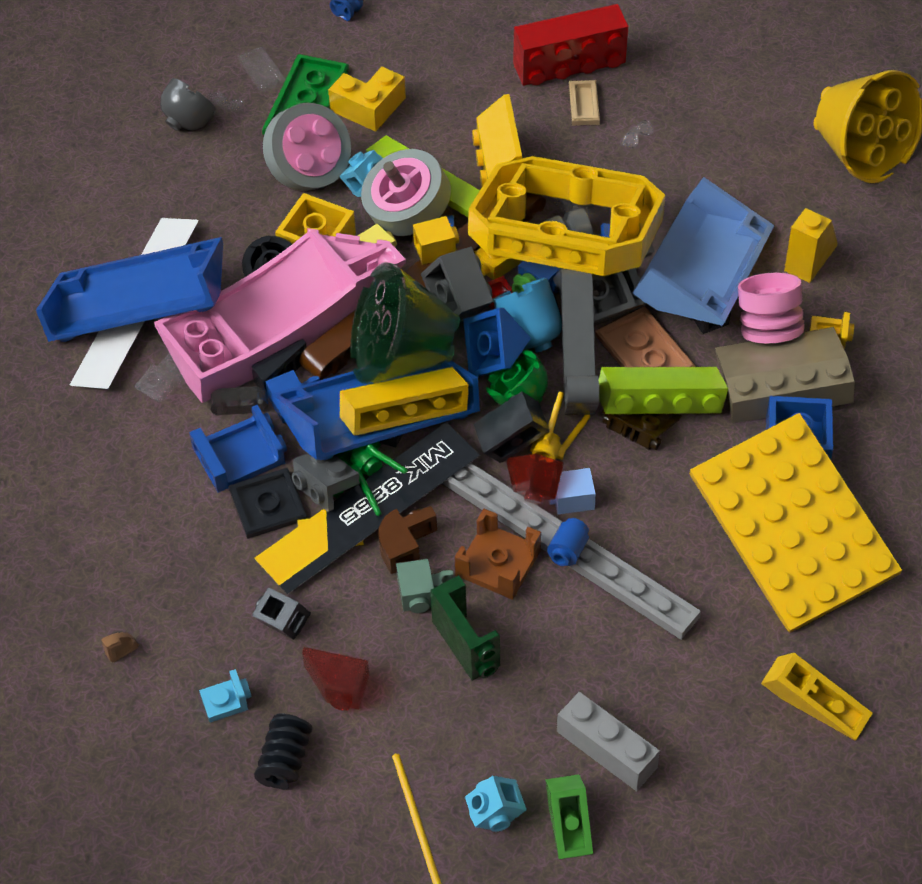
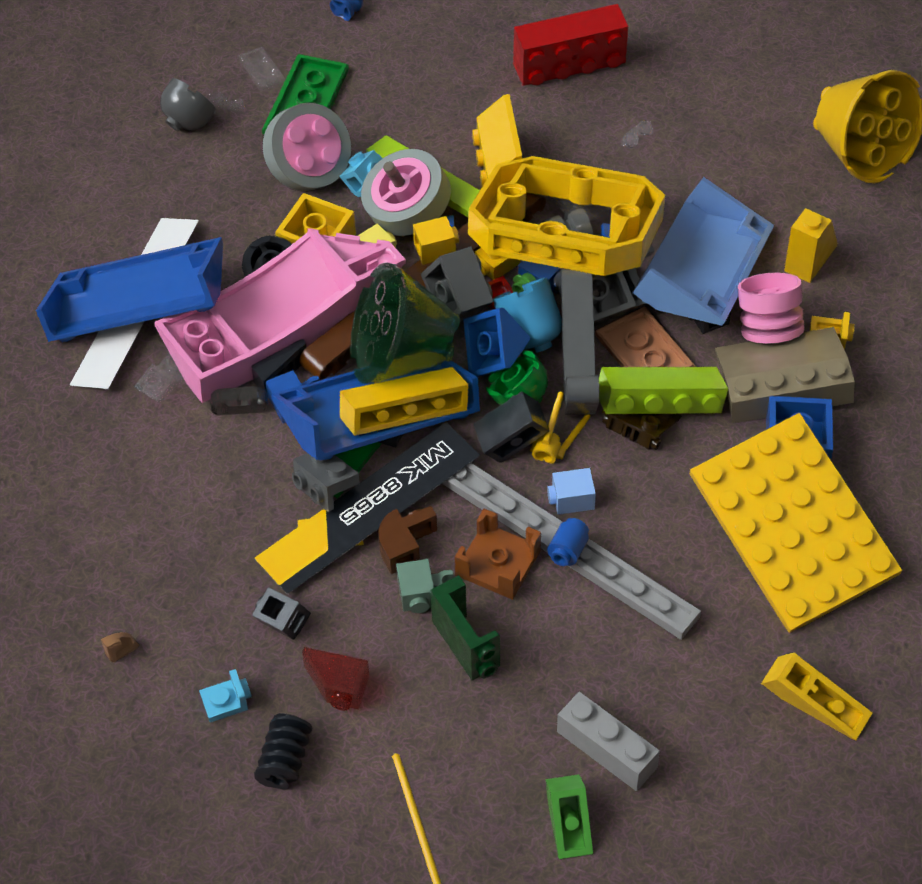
(239, 450): blue panel -> none
(267, 503): black tile -> none
(368, 102): yellow brick -> none
(368, 461): green plant -> none
(495, 803): medium azure brick -> none
(535, 477): clear red slope -> none
(584, 102): tan tile -> none

